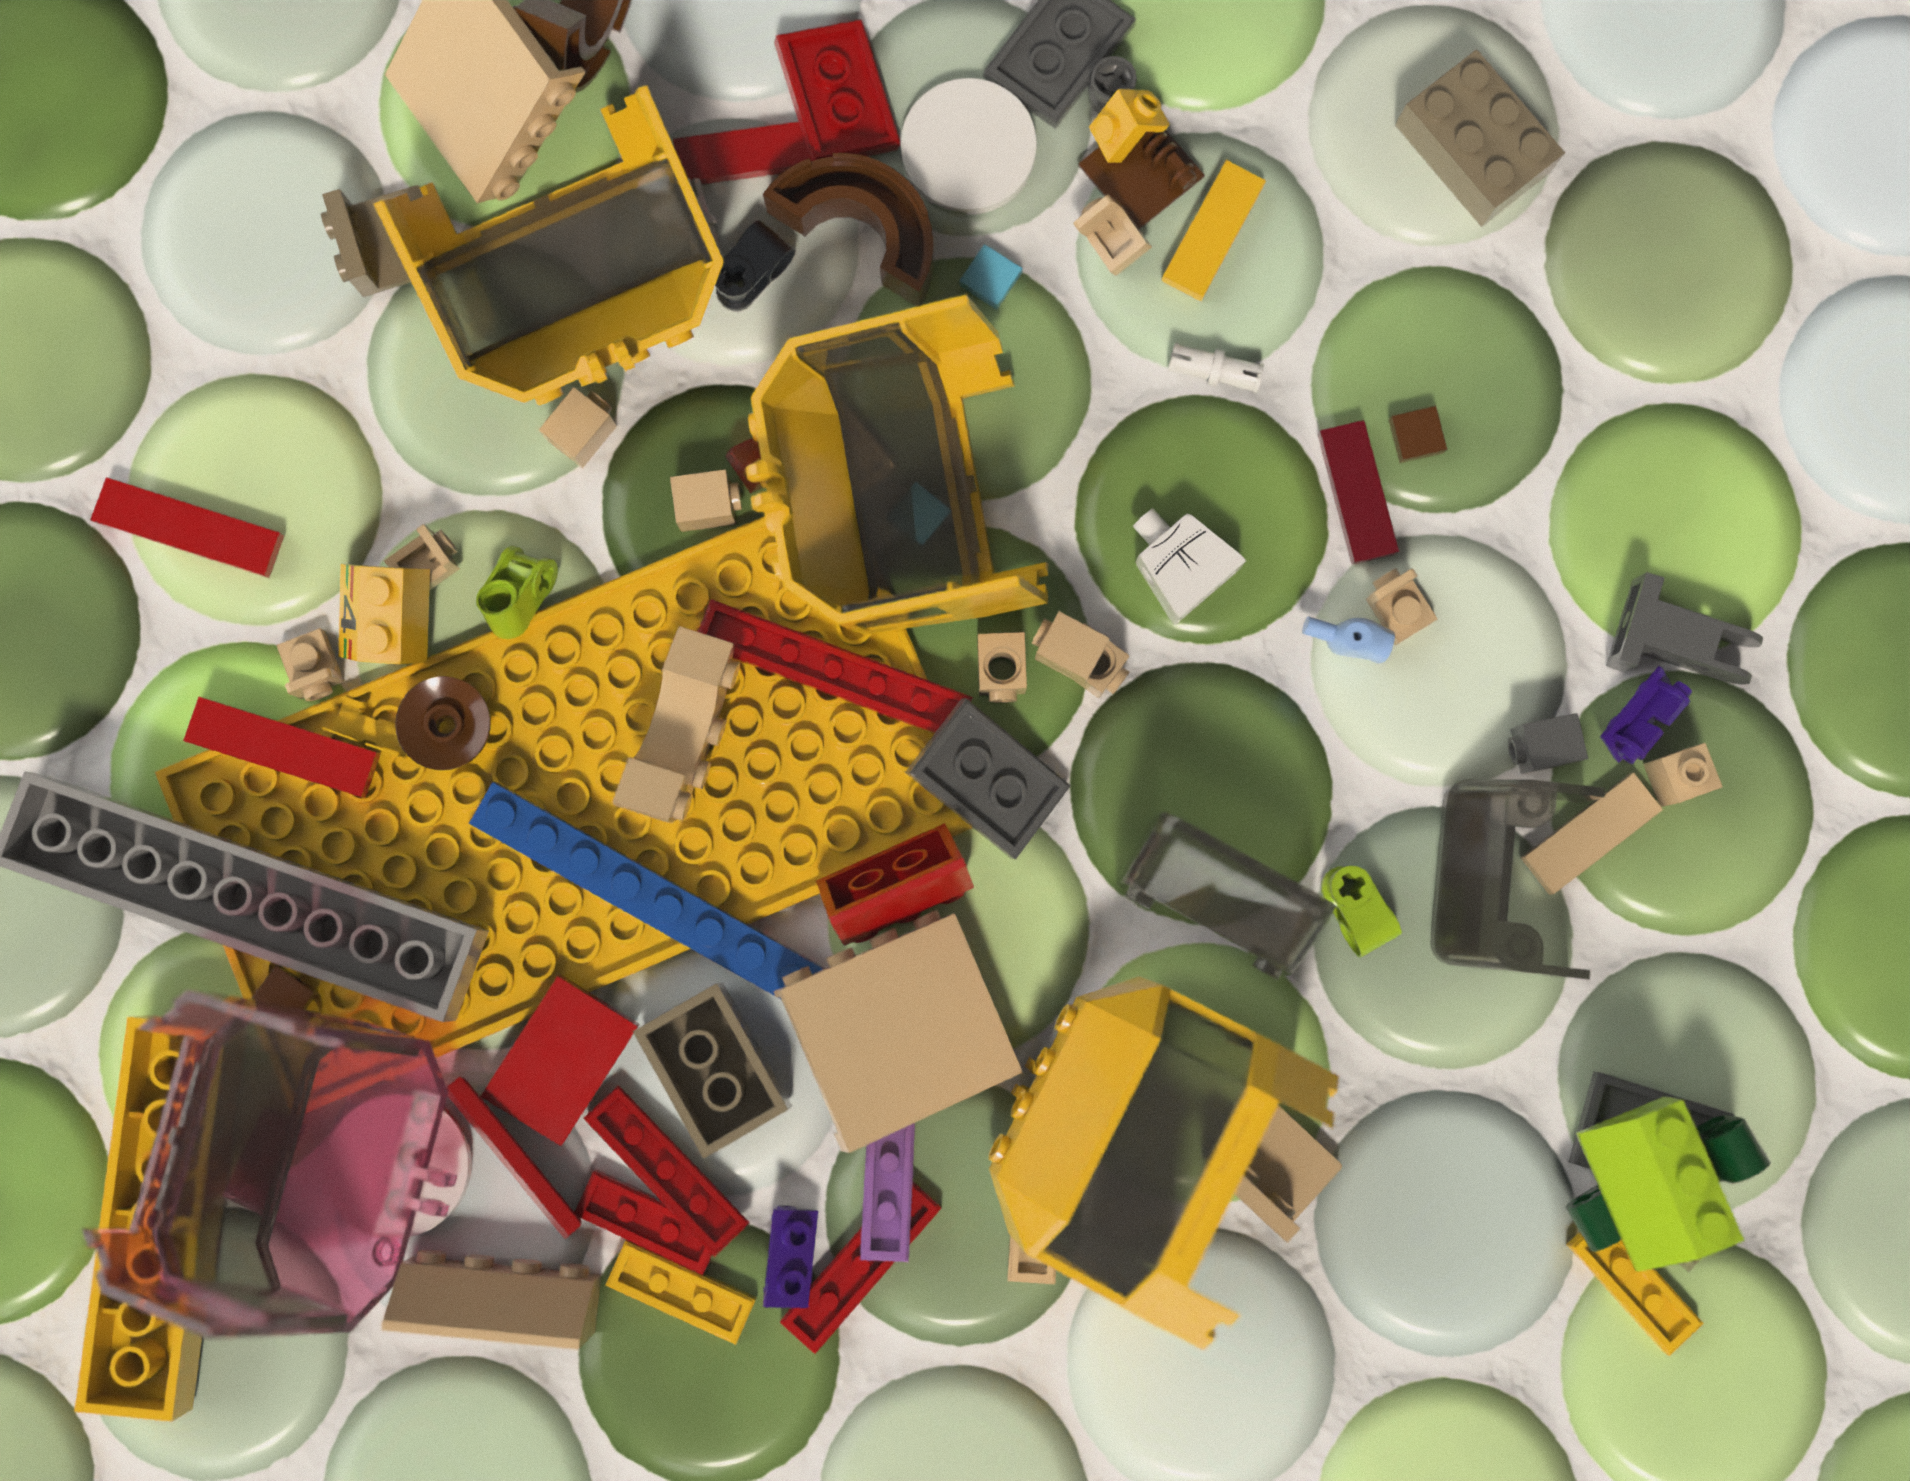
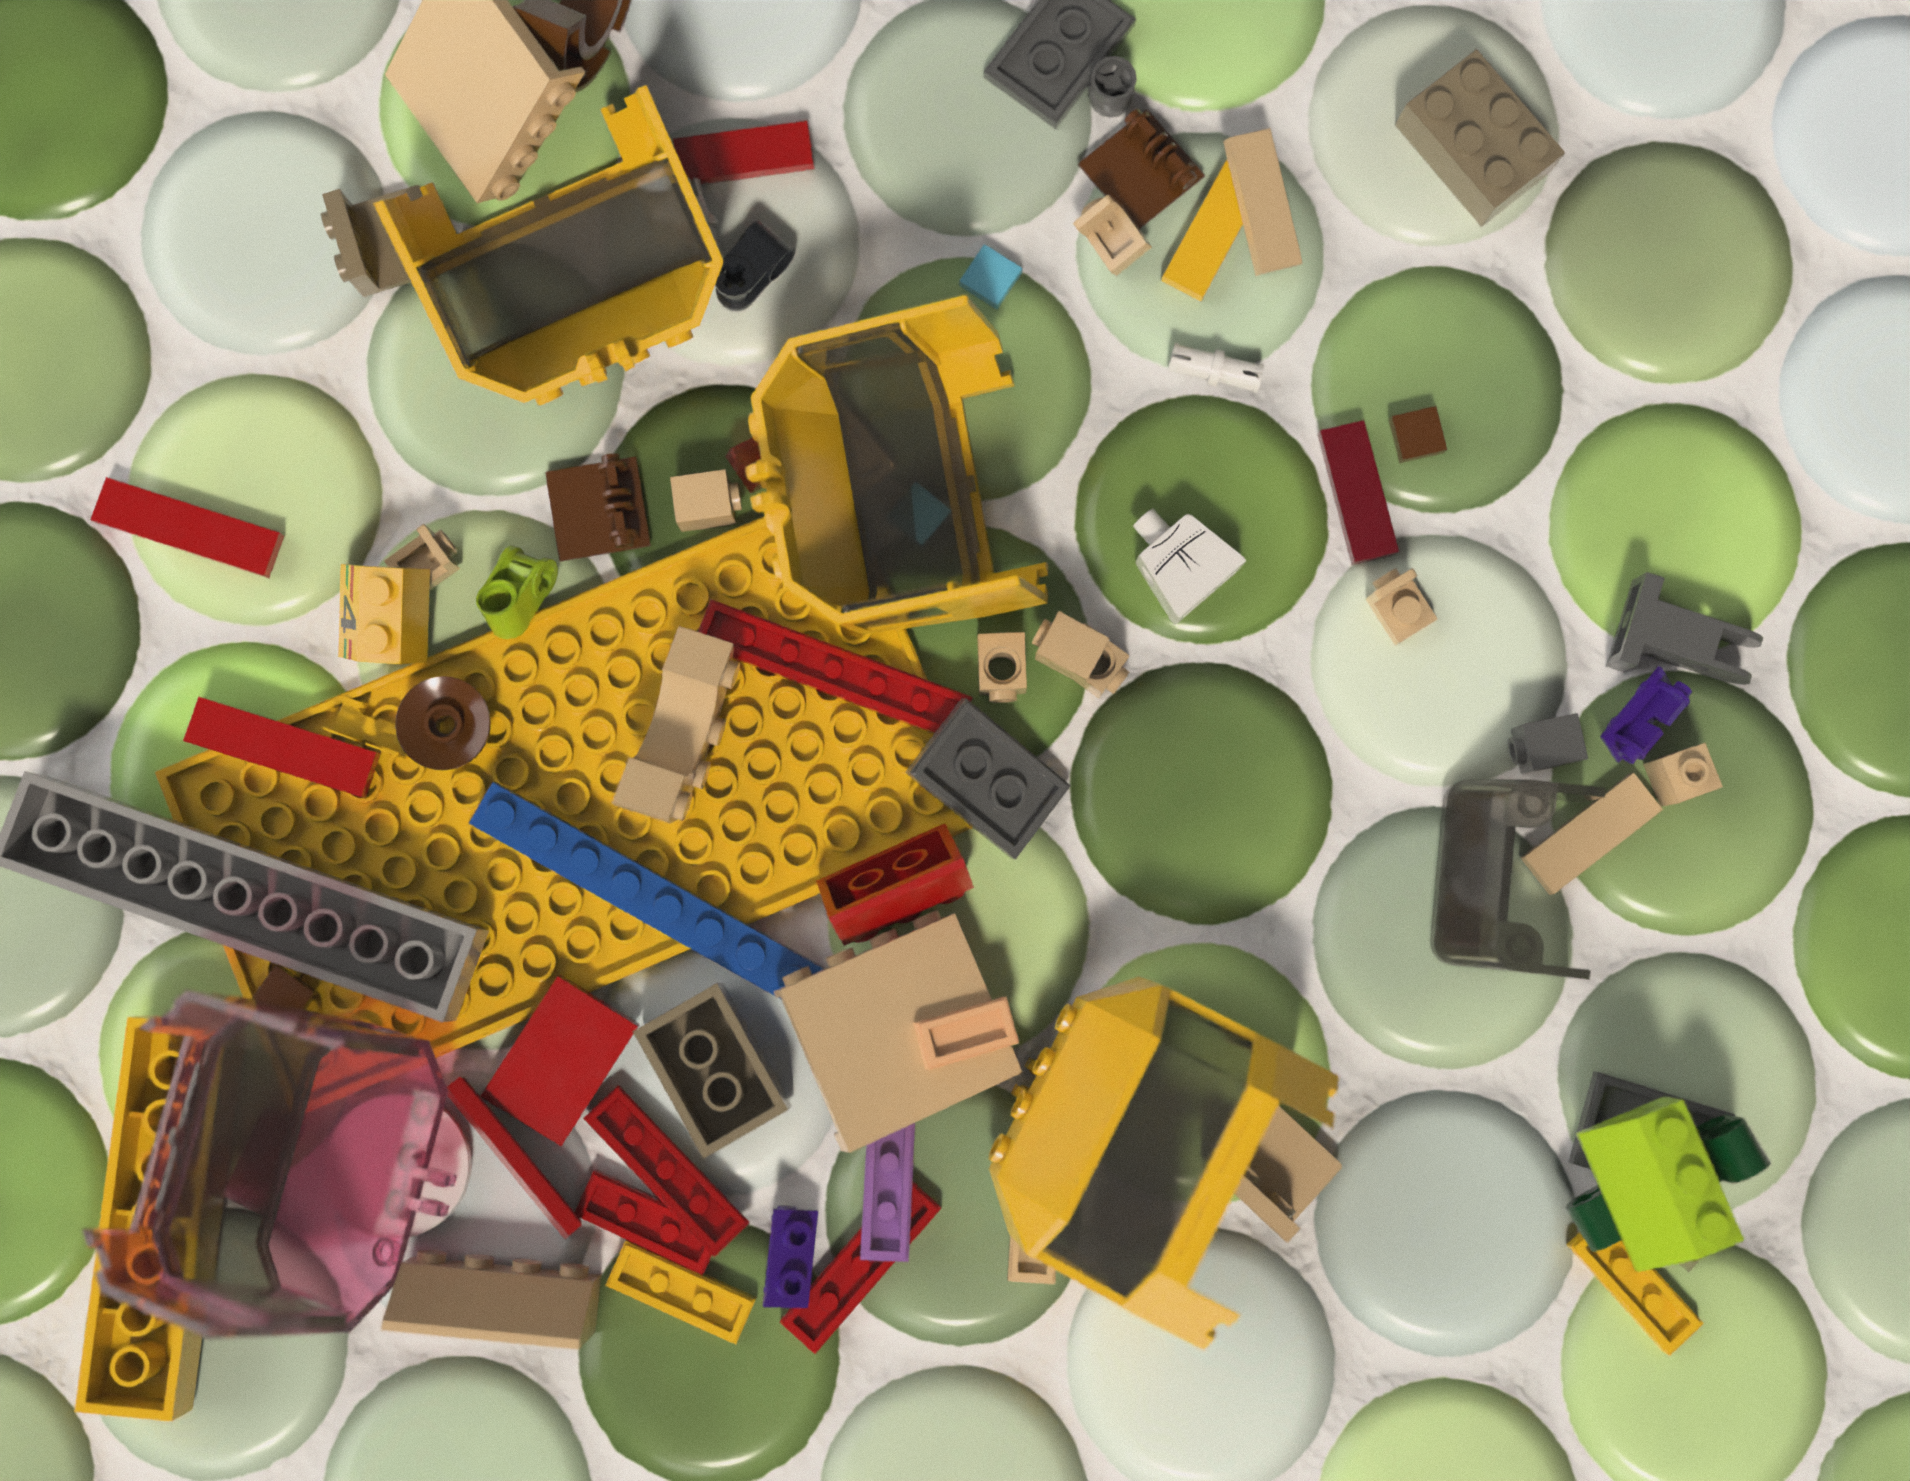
(310, 665): tan bracket -> none
(579, 426): tan brick -> none
(598, 508): none -> reddish brown hinge
(837, 91): red tile -> none
(870, 193): reddish brown brick -> none
(966, 1033): none -> light nougat tile
(968, 146): white tile -> none
(1125, 121): yellow bracket -> none
(1225, 893): clear smoke windscreen -> none
(1262, 201): none -> tan tile
(1353, 638): light blue piece -> none
(1363, 915): lime piece -> none

